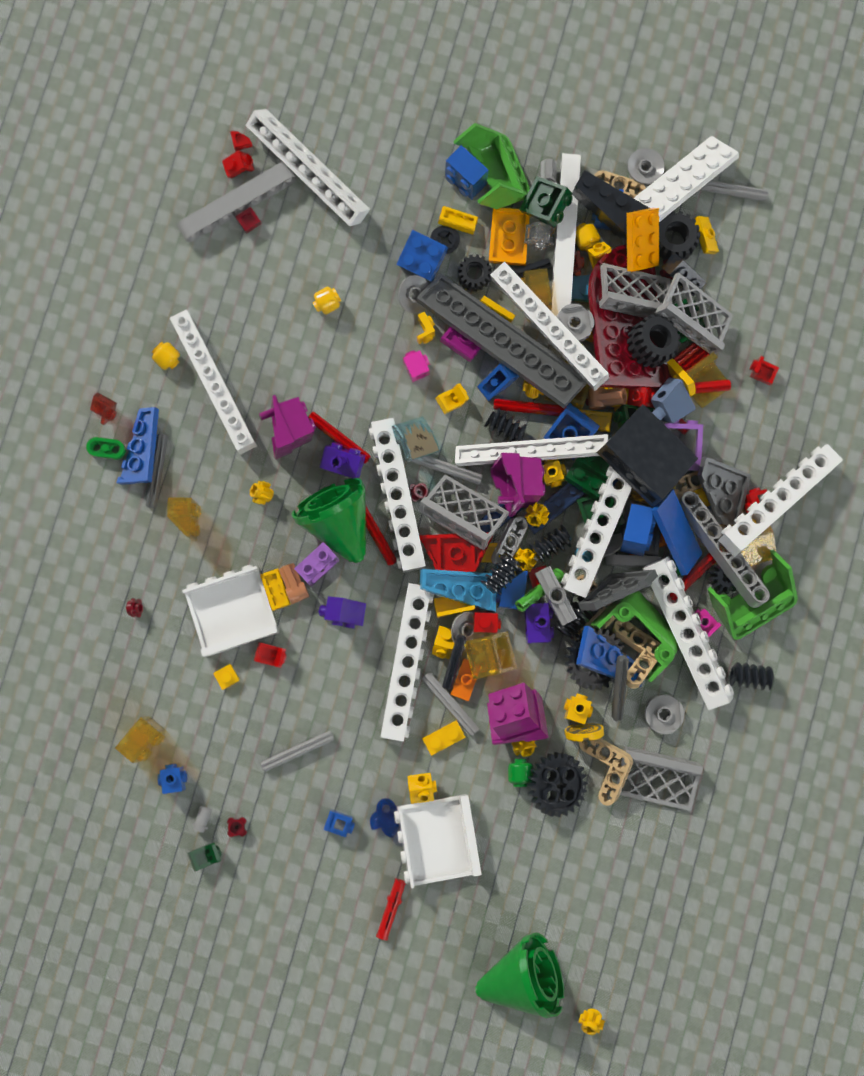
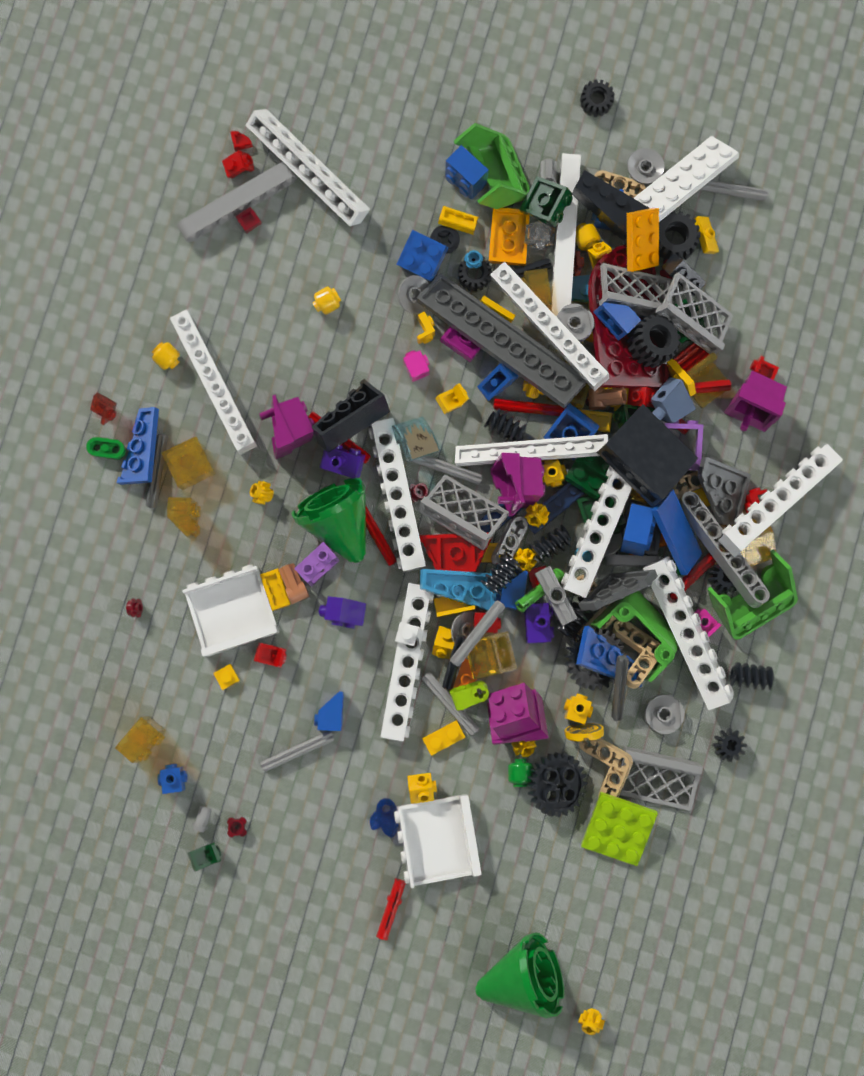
(188, 463): none -> clear yellow brick
(331, 714): none -> blue slope
(339, 823): blue window -> none
(351, 416): none -> black wedge
(407, 634): none -> white plate
(467, 695): none -> lime piece
(477, 256): none -> dark azure plate
(477, 633): none -> light grey axle
(602, 89): none -> black tyre
(617, 318): none -> blue slope
(619, 829): none -> lime plate
(723, 742): none -> black gear
(758, 402): none -> magenta piece

